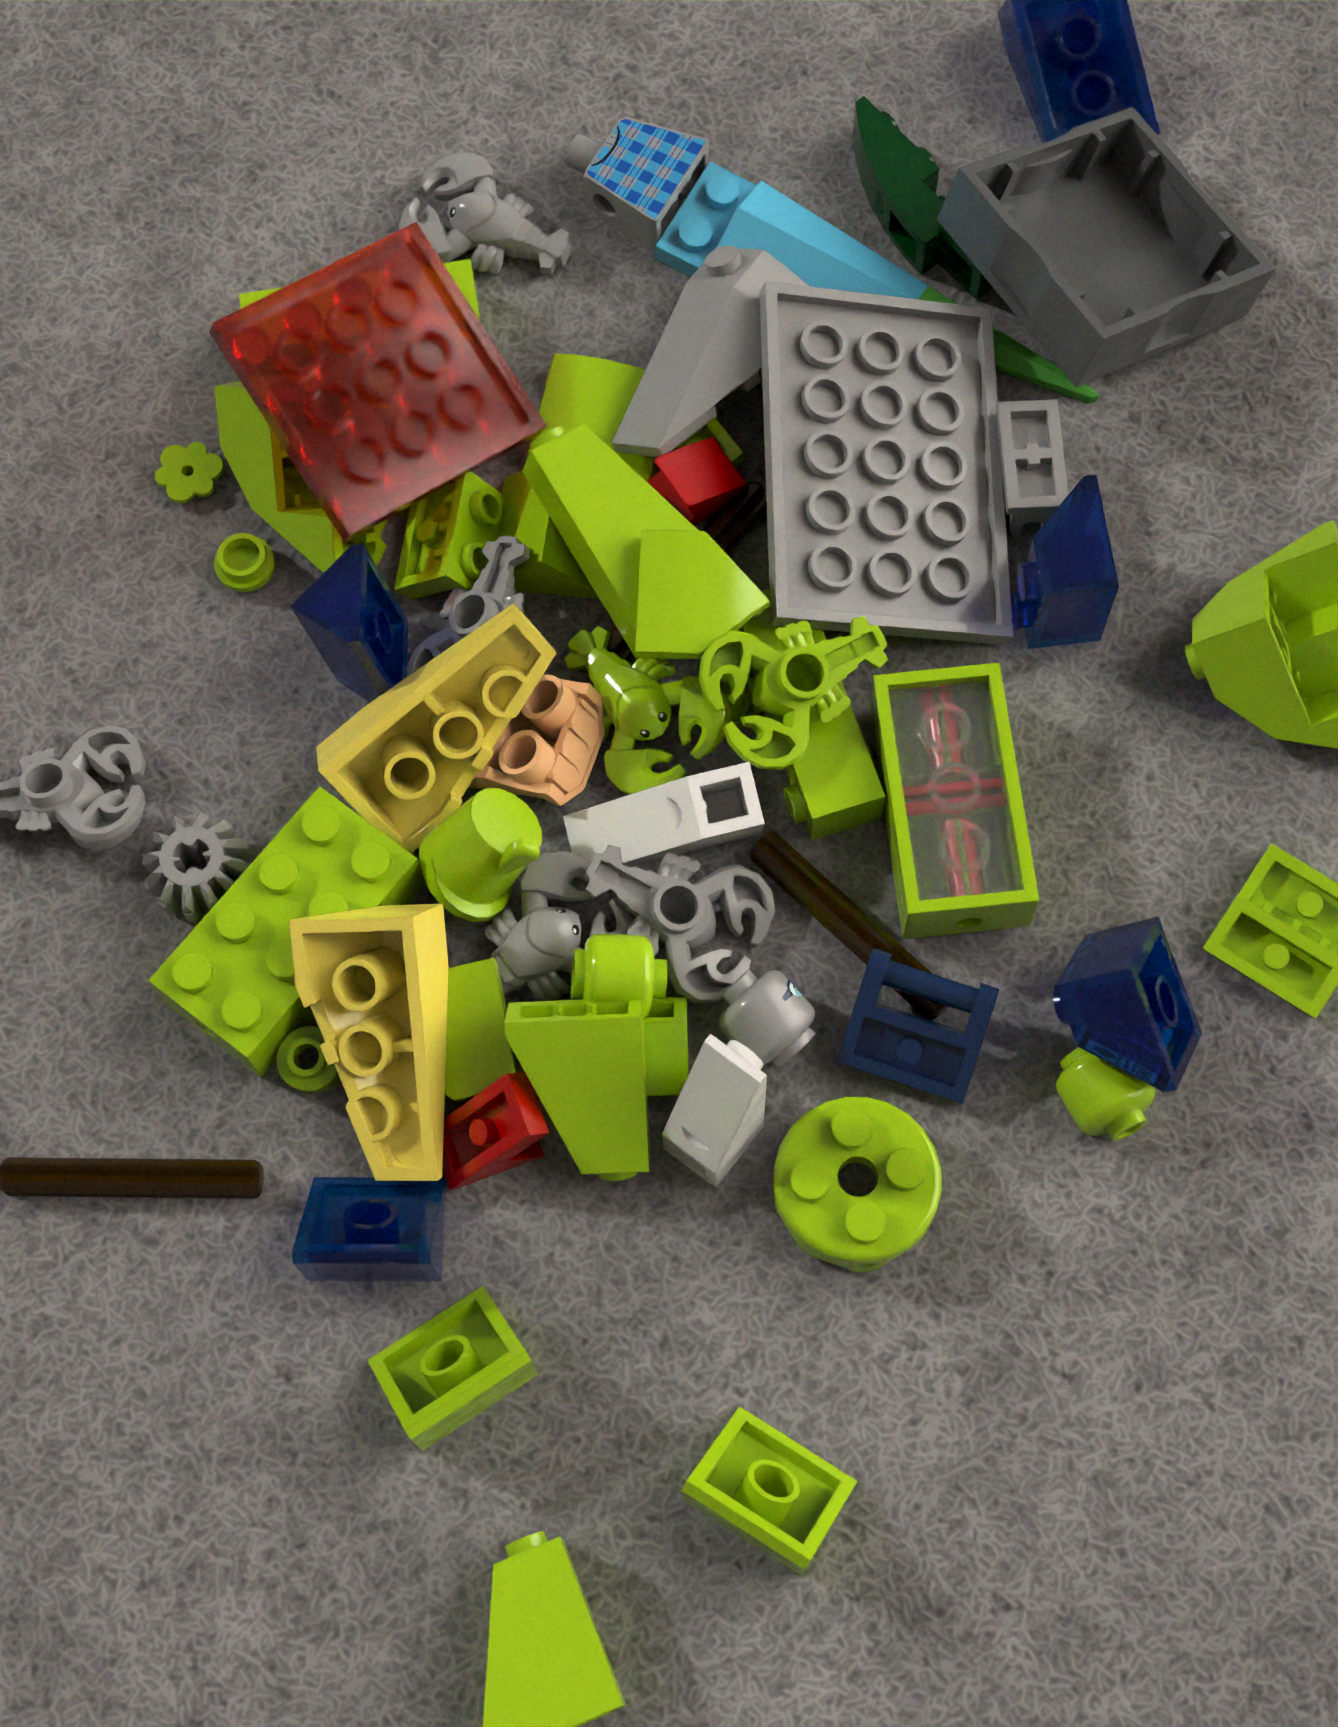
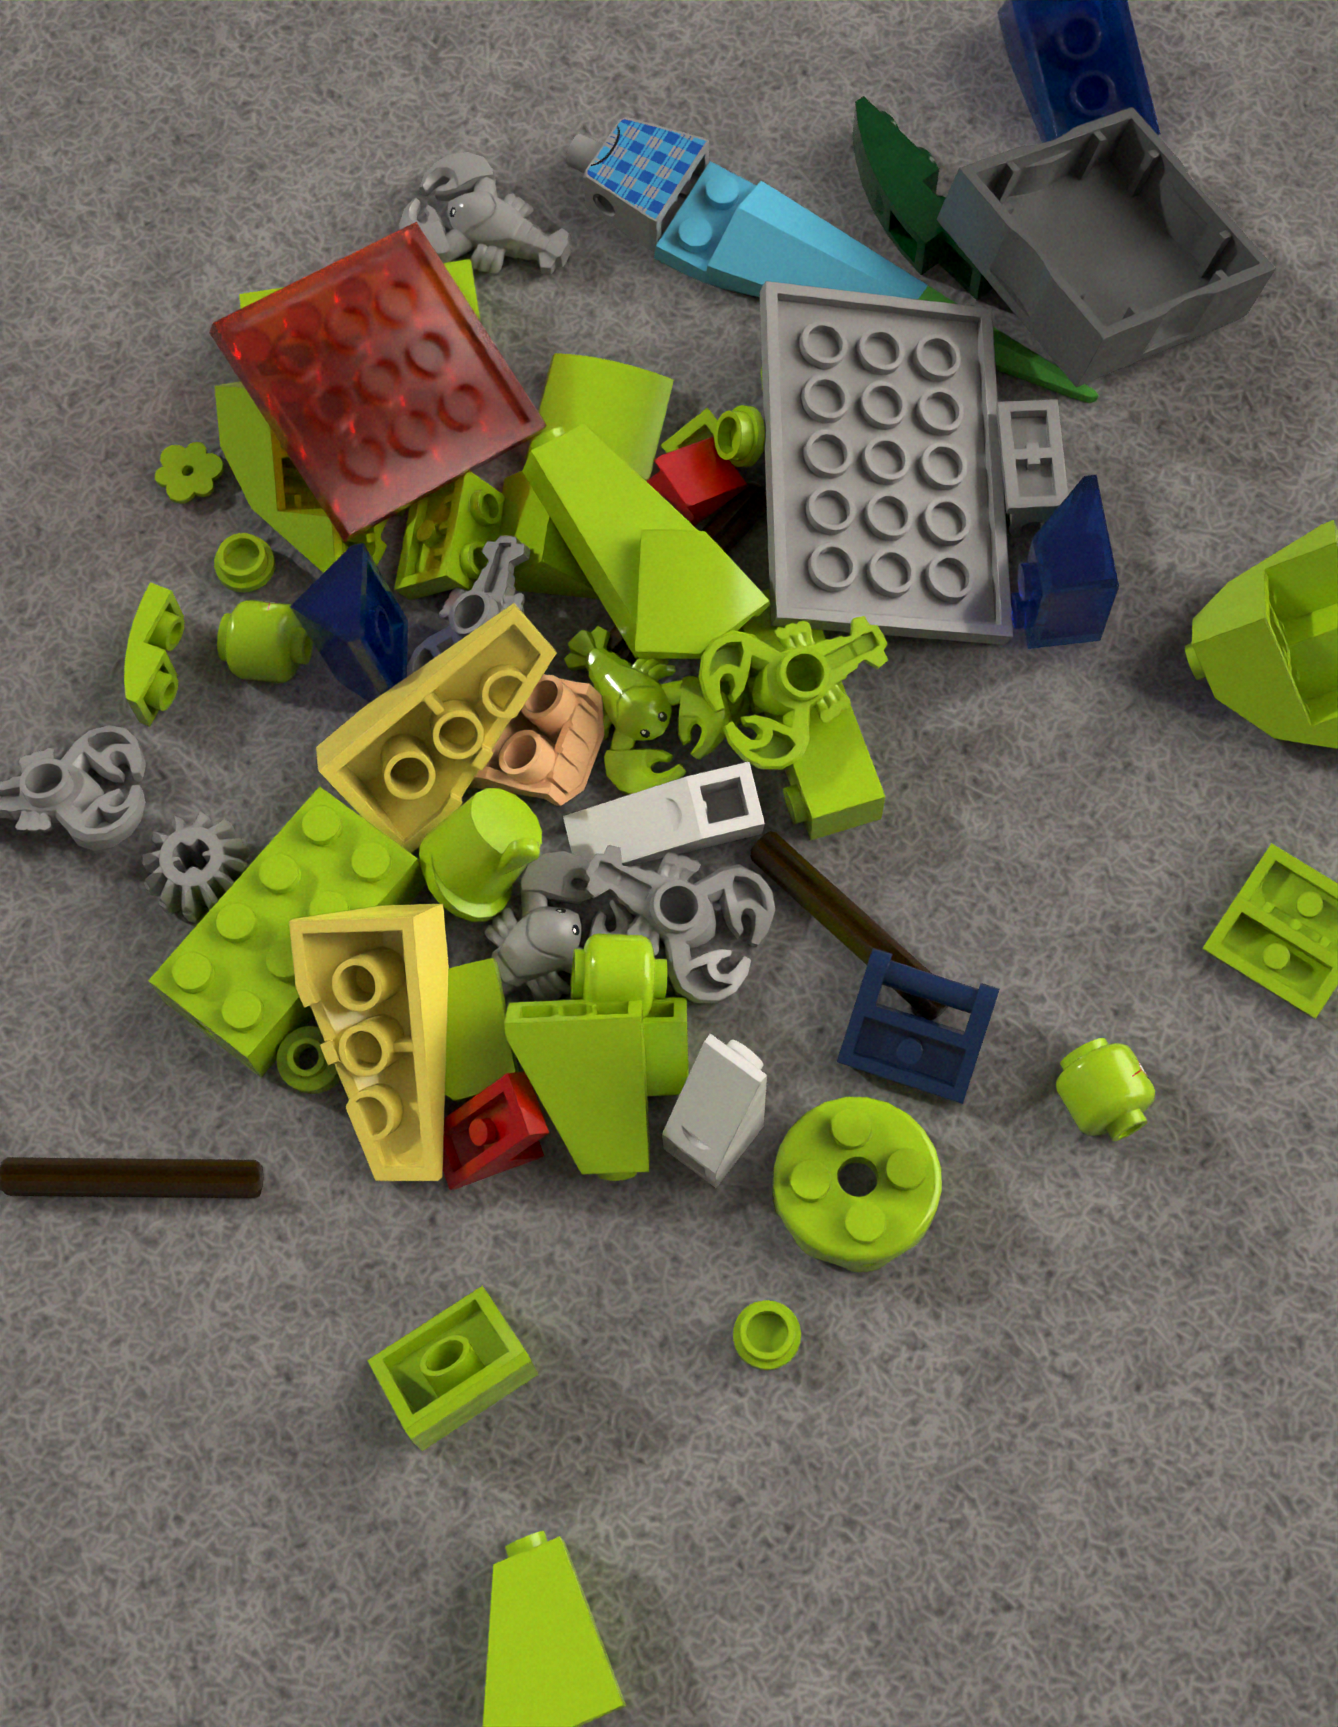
(148, 671): none -> lime slope
(263, 641): none -> lime head
(371, 1230): clear blue slope -> none
(703, 352): light grey wedge -> none
(740, 436): none -> lime plate
(766, 1335): none -> lime plate
(767, 1016): light grey head -> none
(768, 1490): lime slope -> none
(952, 801): brick -> none
(1130, 1003): clear blue slope -> none

